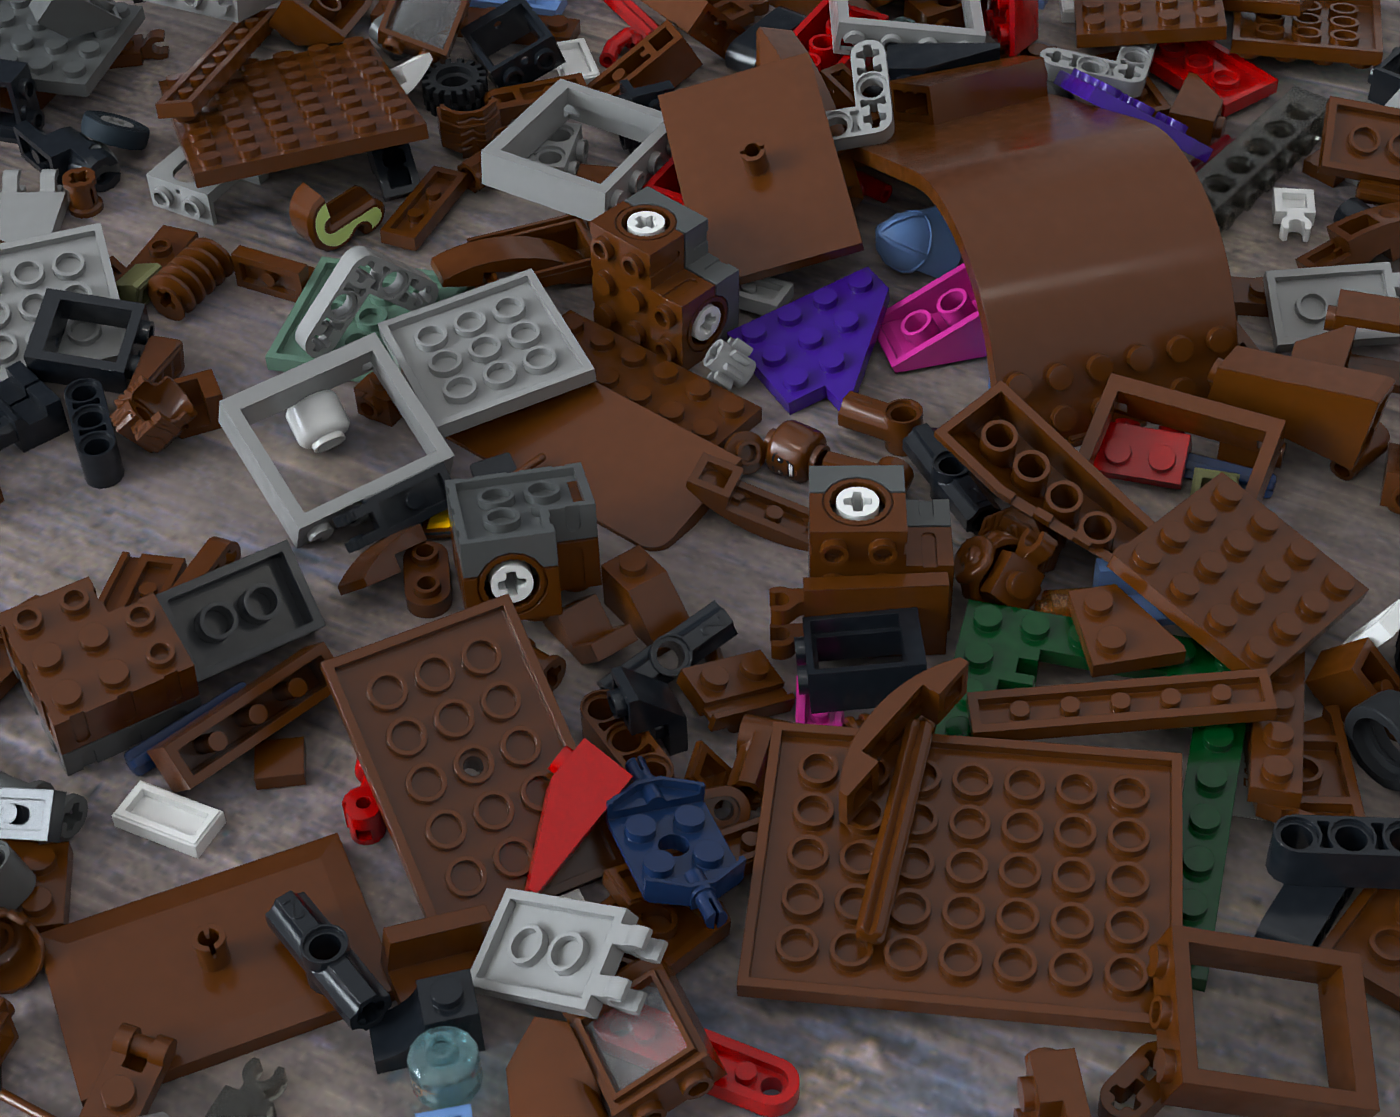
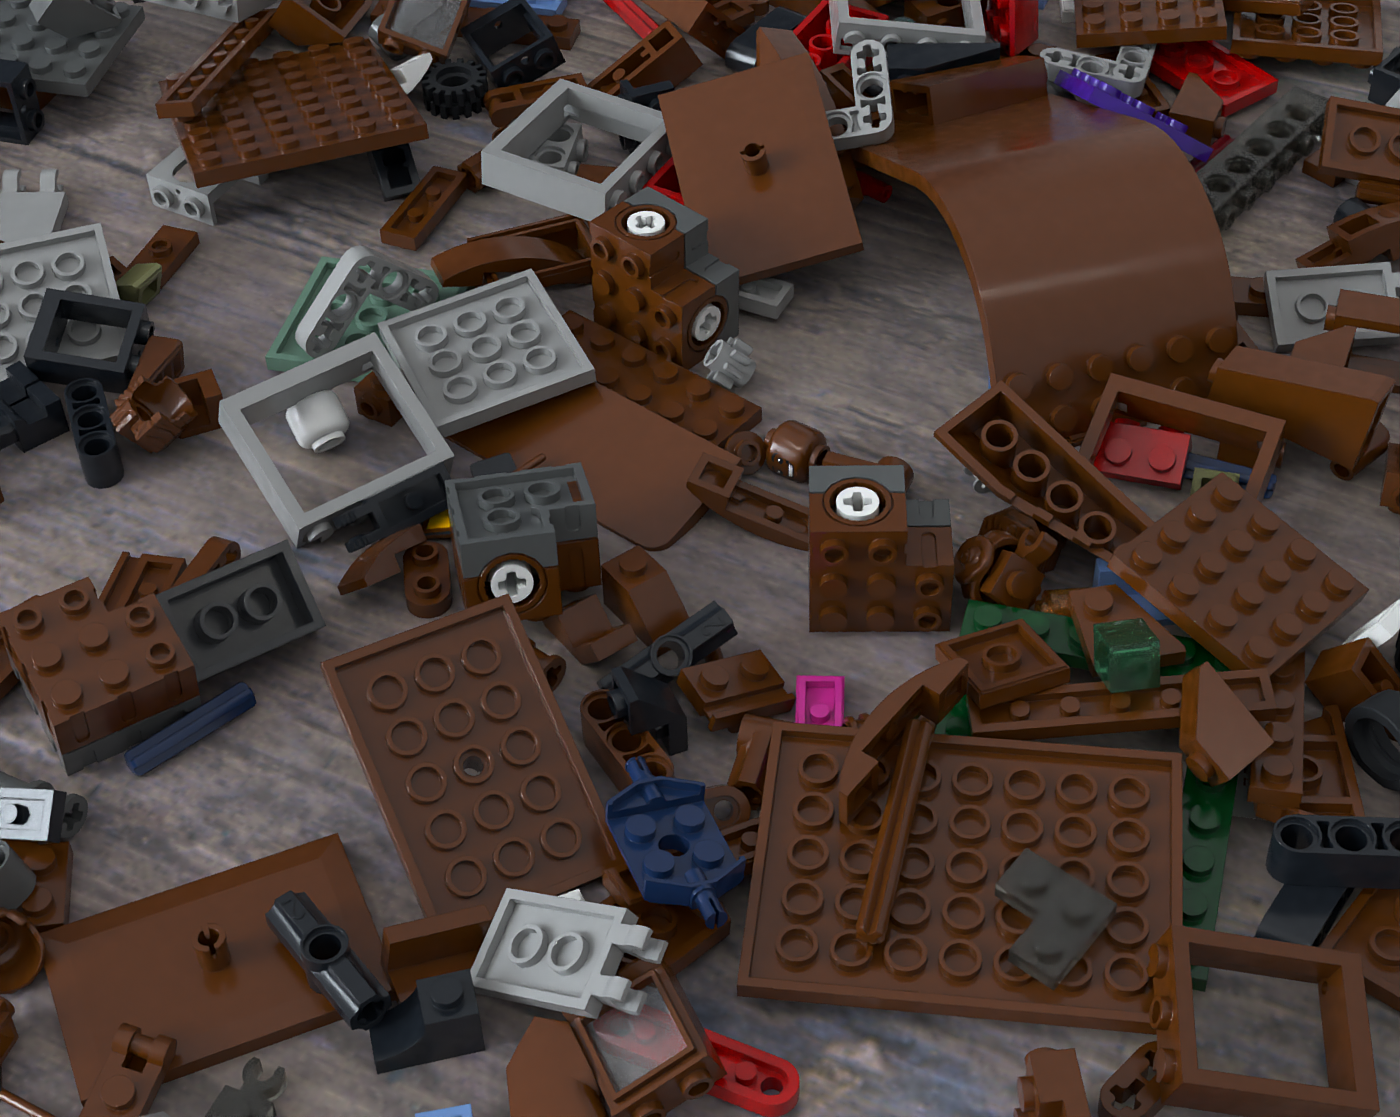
(67, 150): black plate -> none
(82, 192): reddish brown bush -> none
(115, 130): black bush -> none
(139, 49): reddish brown plate -> none
(169, 819): white tile -> none
(189, 278): reddish brown piece -> none
(243, 719): reddish brown brick -> none
(270, 273): reddish brown panel -> none
(280, 763): reddish brown tile -> none
(334, 223): reddish brown animal -> none
(362, 812): red leg -> none
(444, 1072): clear light blue head -> none
(468, 130): reddish brown hair -> none
(572, 807): red slope -> none
(577, 59): white tile -> none
(625, 38): red arm -> none
(707, 768): reddish brown slope -> none
(818, 341): dark purple wing -> none
(857, 637): black window -> none
(860, 594): reddish brown tile -> none
(881, 419): reddish brown piece -> none
(917, 242): medium blue helmet -> none
(934, 325): dark pink slope -> none
(949, 478): black piece -> none
(1005, 662): none -> reddish brown tile
(1064, 913): none -> clear smoke plate
(1126, 655): none -> clear green brick
(1216, 728): none -> reddish brown slope
(1294, 211): white plate -> none

